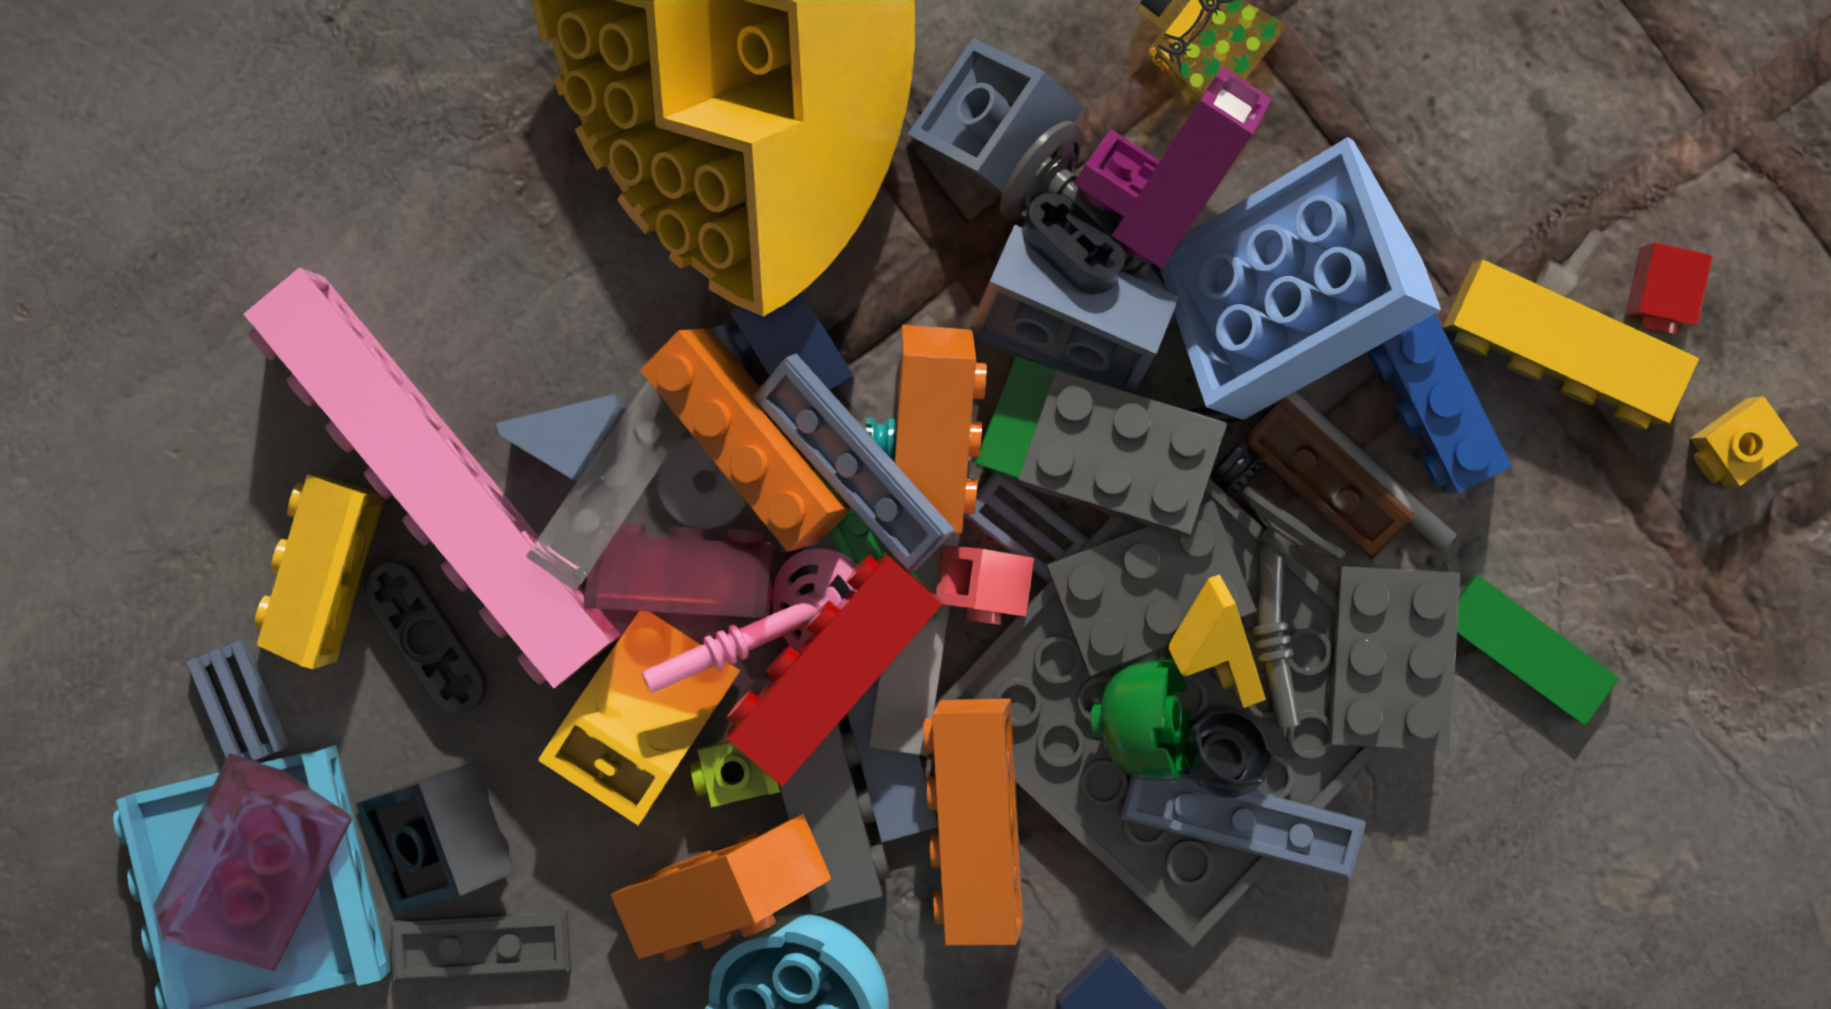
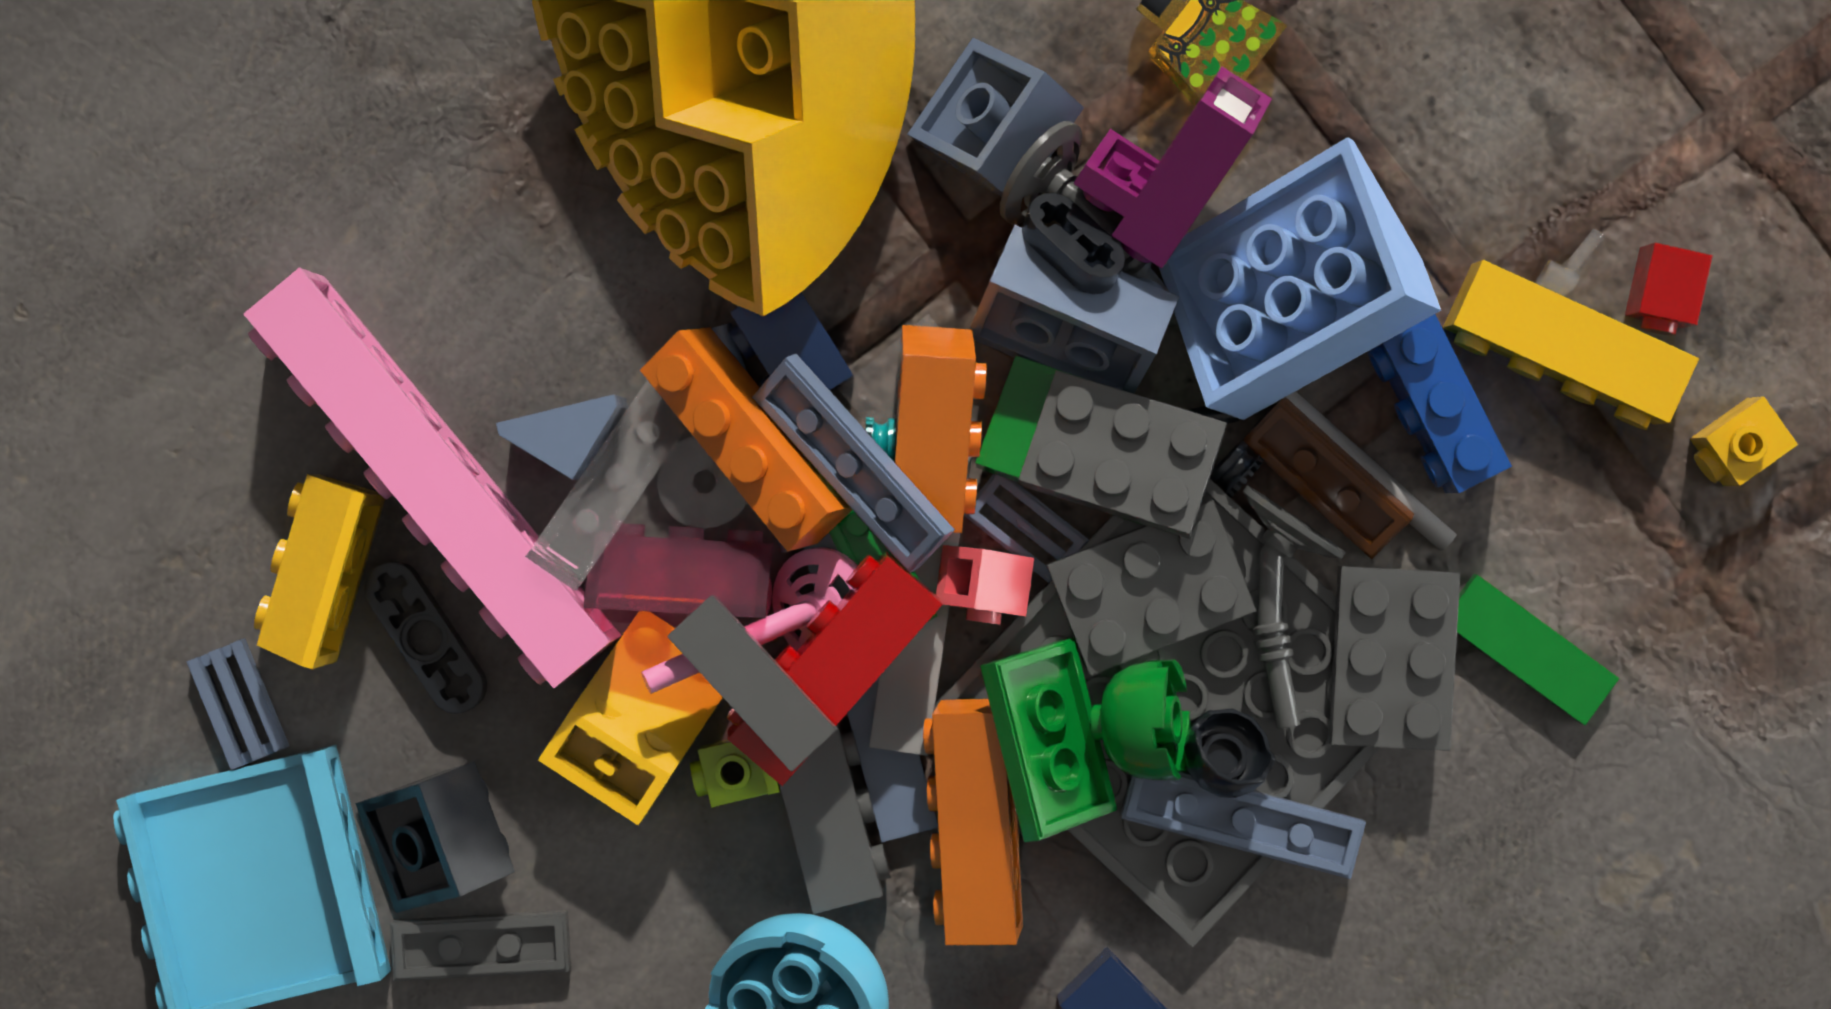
(250, 864): clear pink slope -> none
(721, 891): orange wedge -> none
(752, 682): none -> dark grey tile
(1048, 739): none -> green tile
(1216, 638): yellow slope -> none

